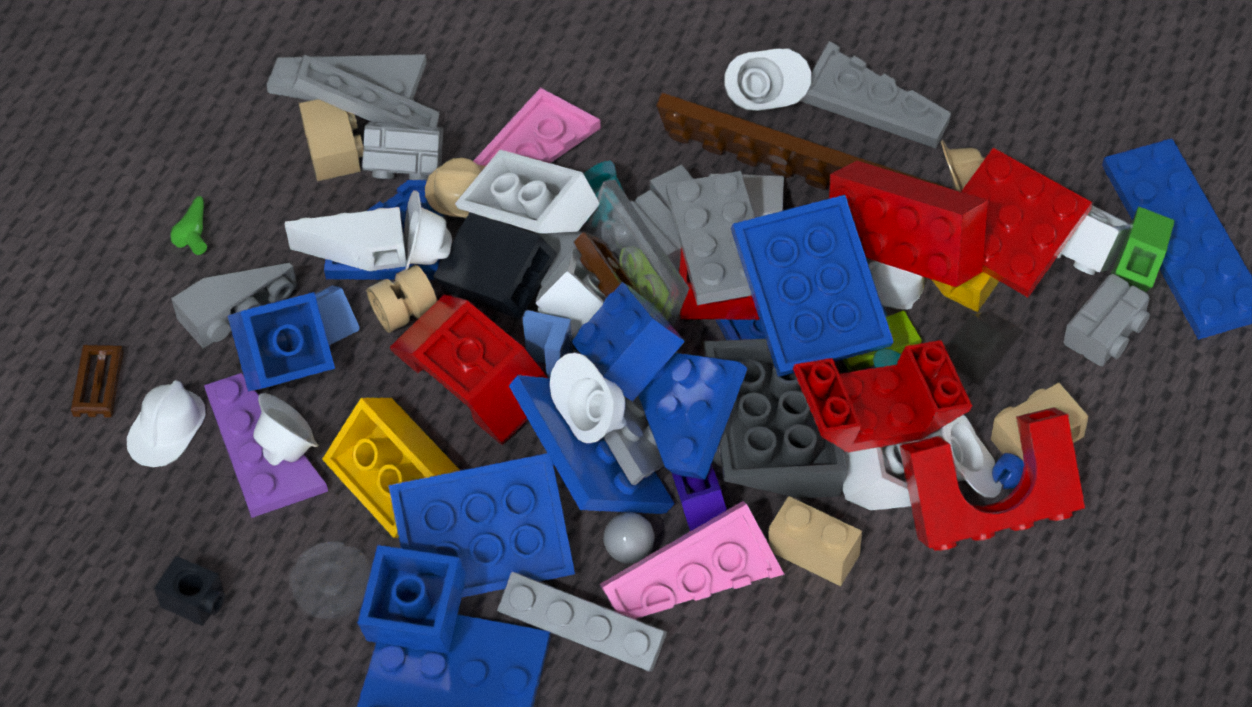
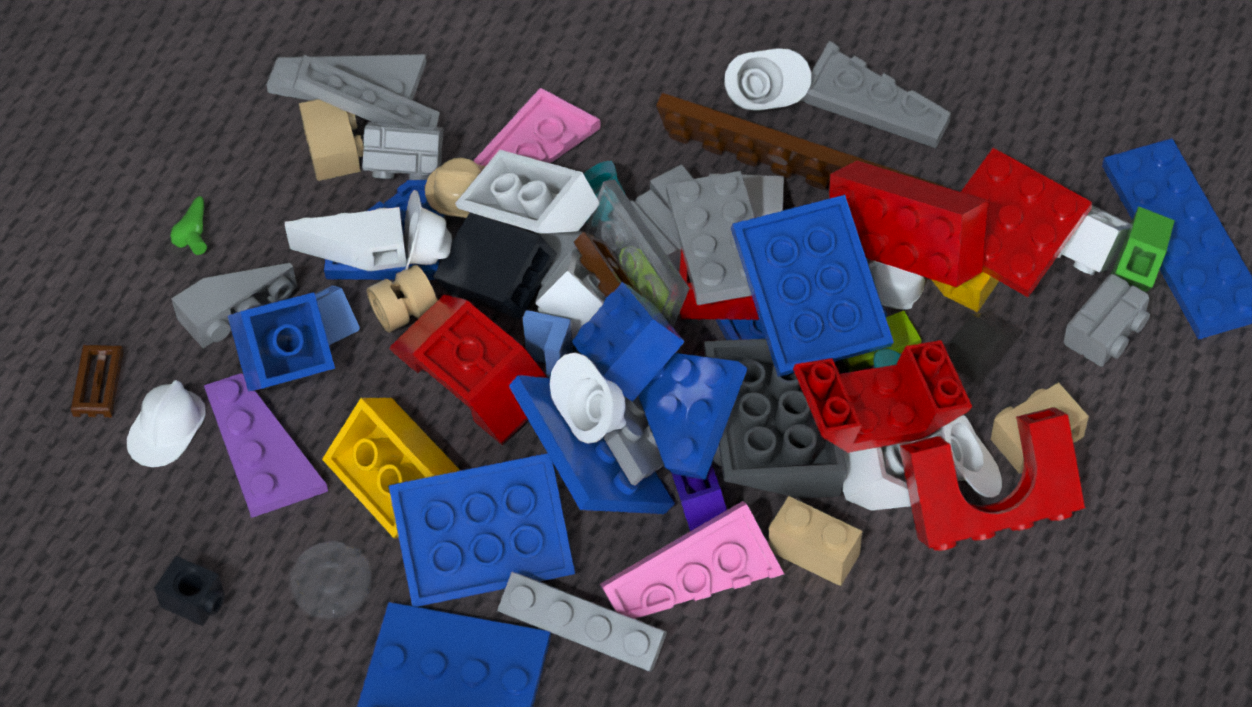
(281, 431): white piece -> none
(412, 599): blue brick -> none
(628, 537): light grey piece -> none
(962, 164): tan piece -> none
(1008, 470): blue hinge -> none

